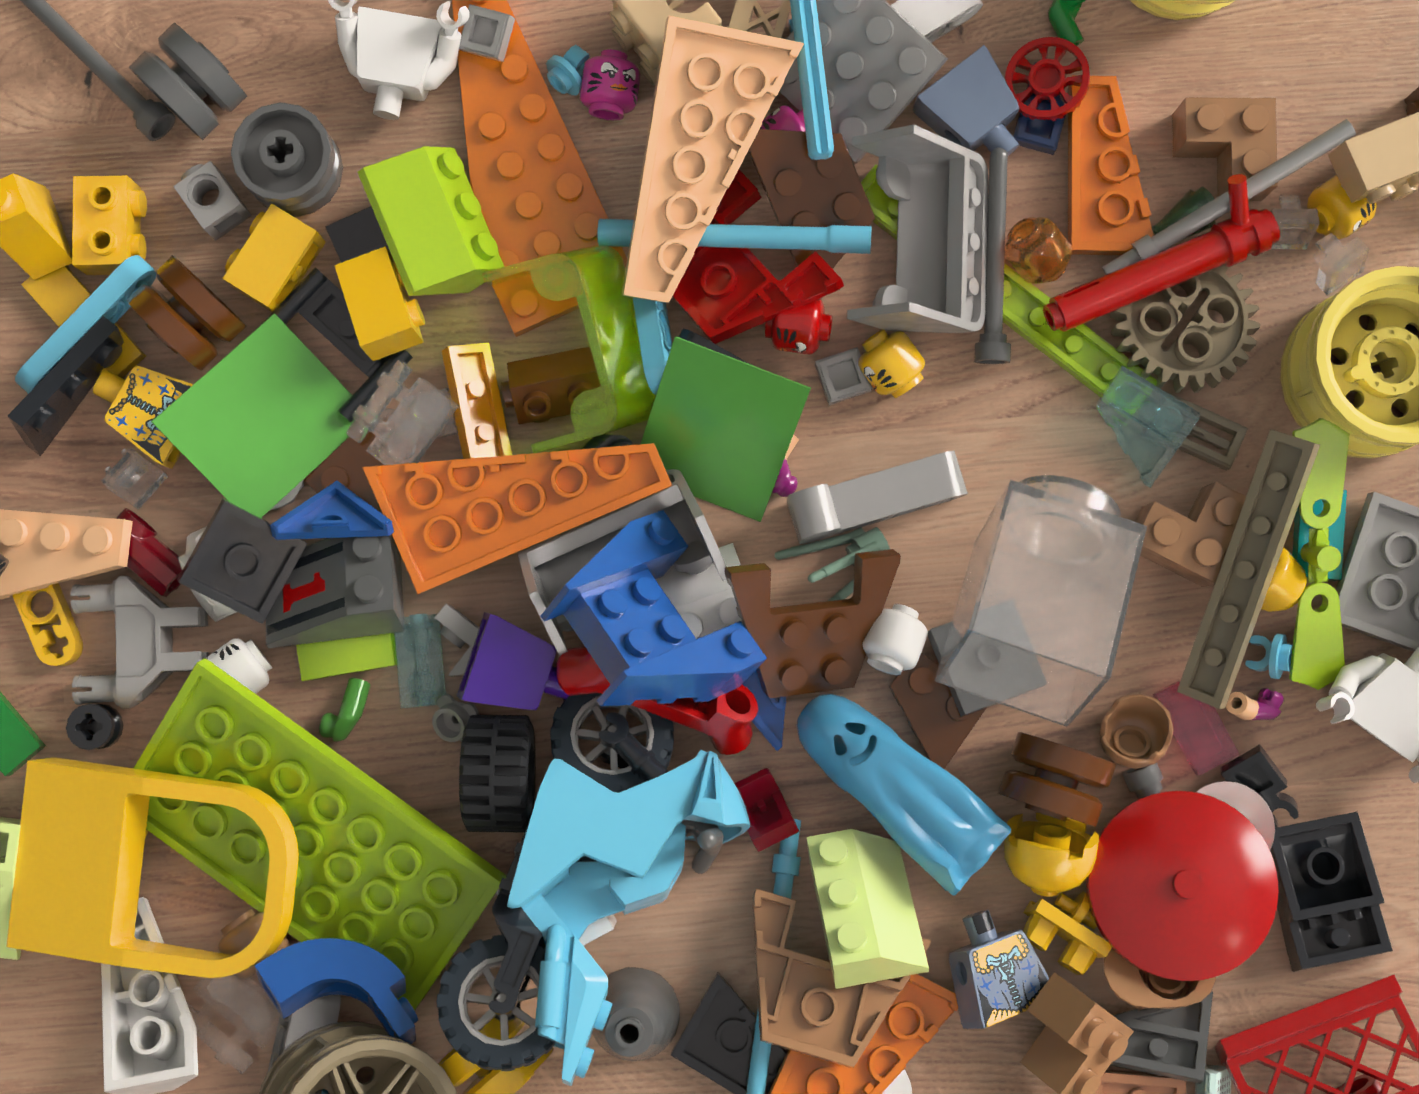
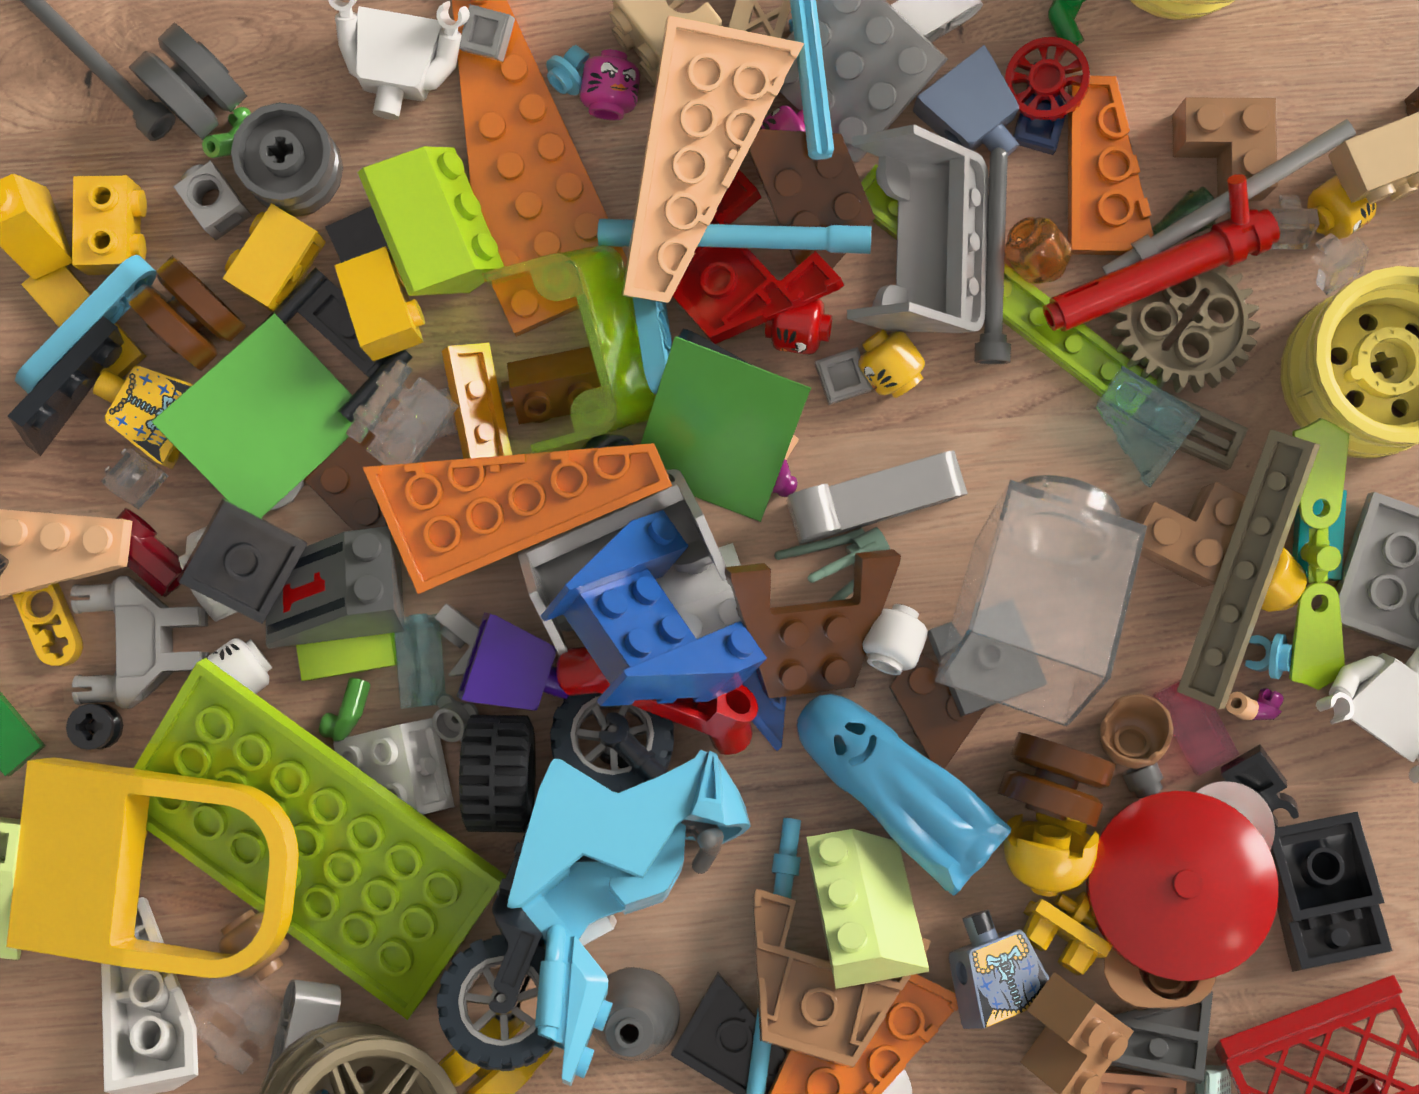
(221, 144): none -> bright green arm
(332, 514): blue tile -> none
(338, 968): blue arch -> none
(404, 761): none -> white bracket
(766, 809): dark red bracket -> none

